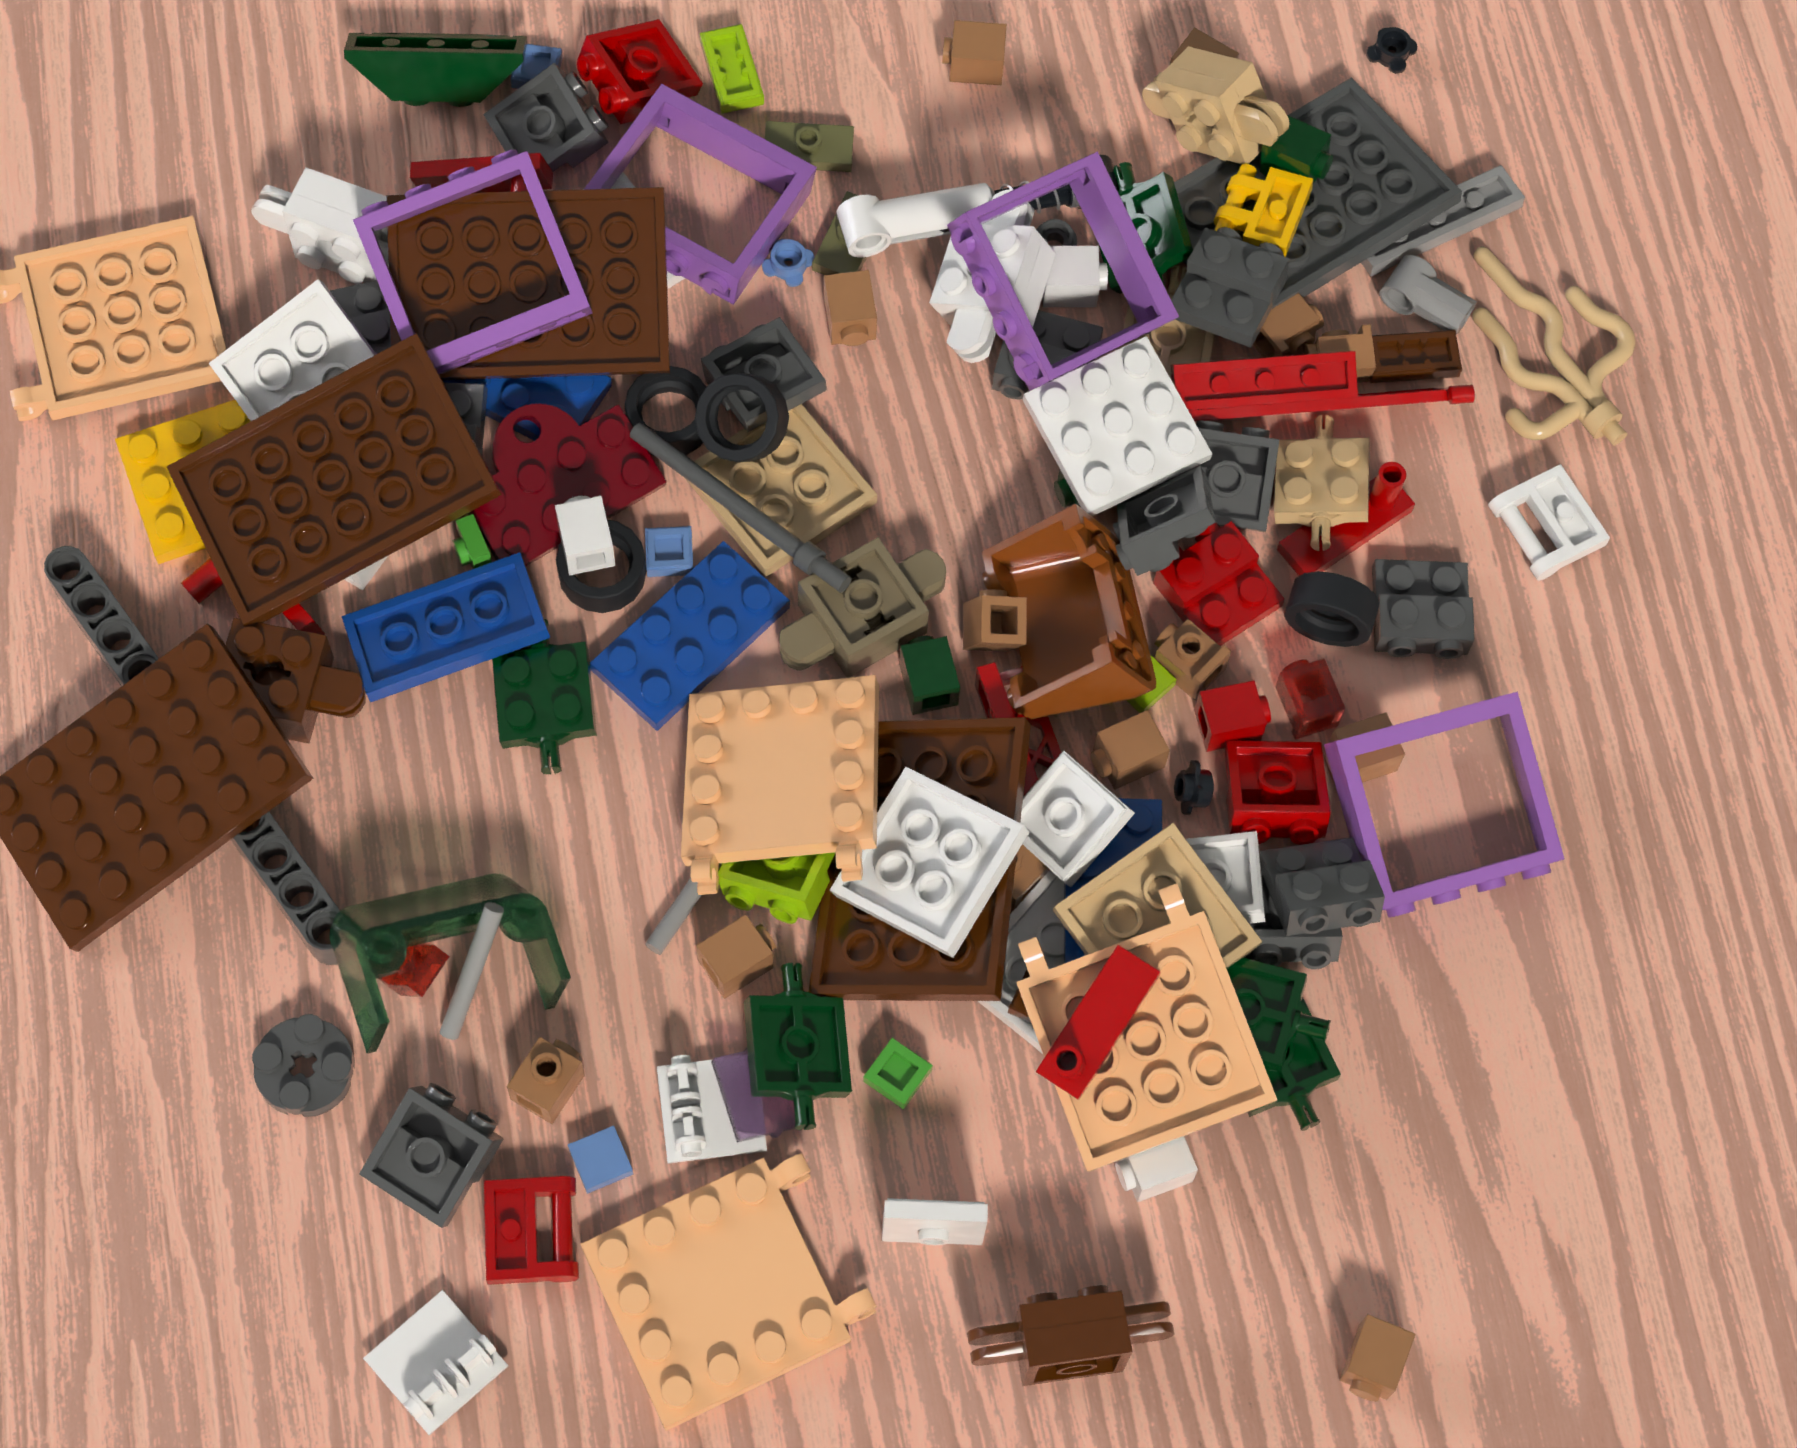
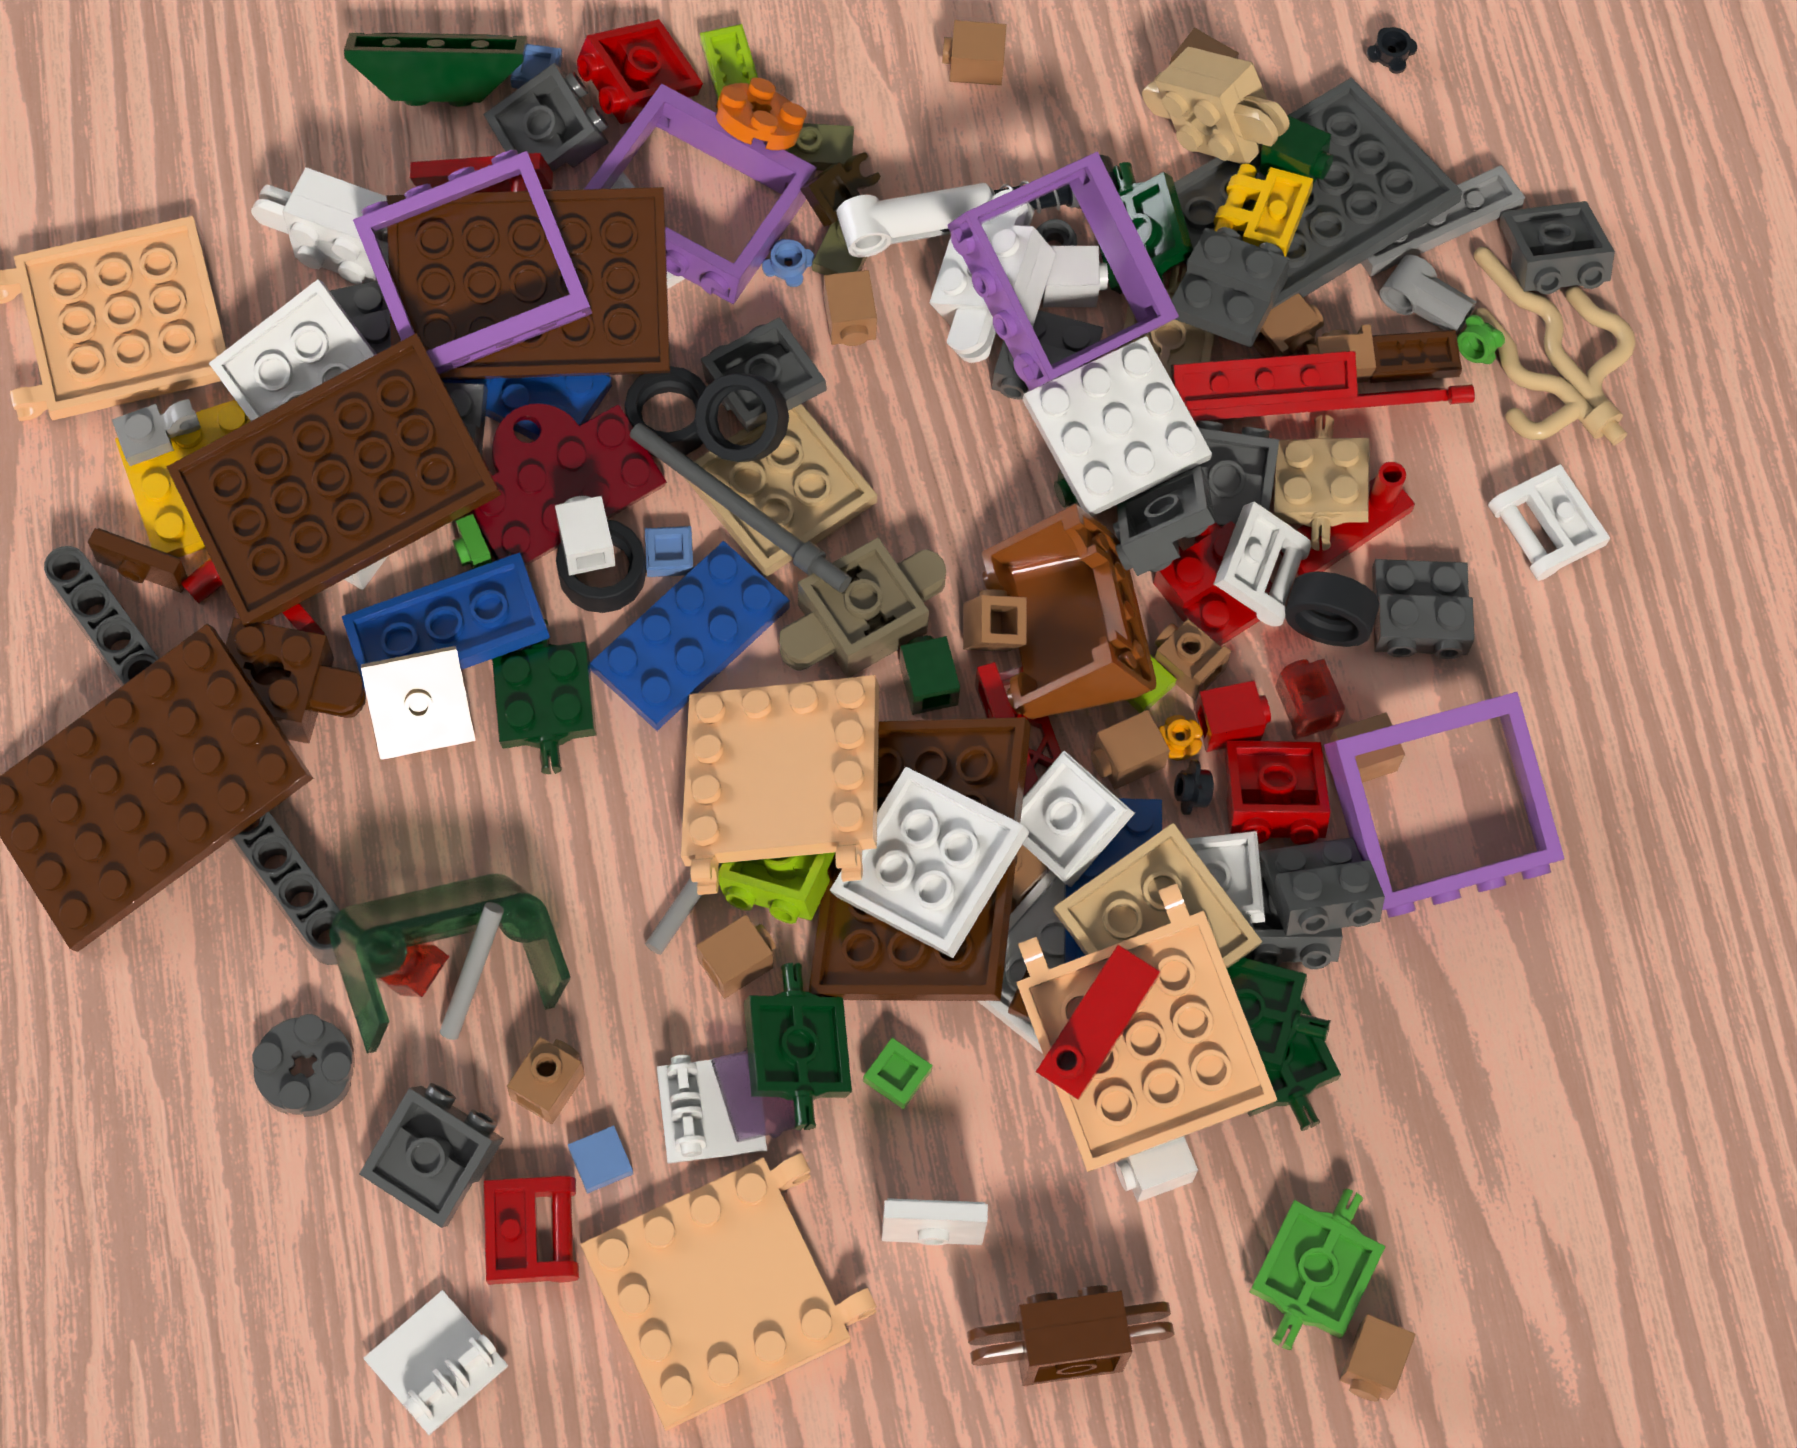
(137, 560): none -> reddish brown plate
(148, 432): none -> light grey plate
(418, 702): none -> plate
(759, 113): none -> orange plate
(835, 186): none -> dark brown plate
(1189, 745): none -> light orange plate
(1252, 558): none -> white plate
(1317, 1269): none -> bright green plate
(1479, 341): none -> bright green plate
(1557, 247): none -> dark grey plate

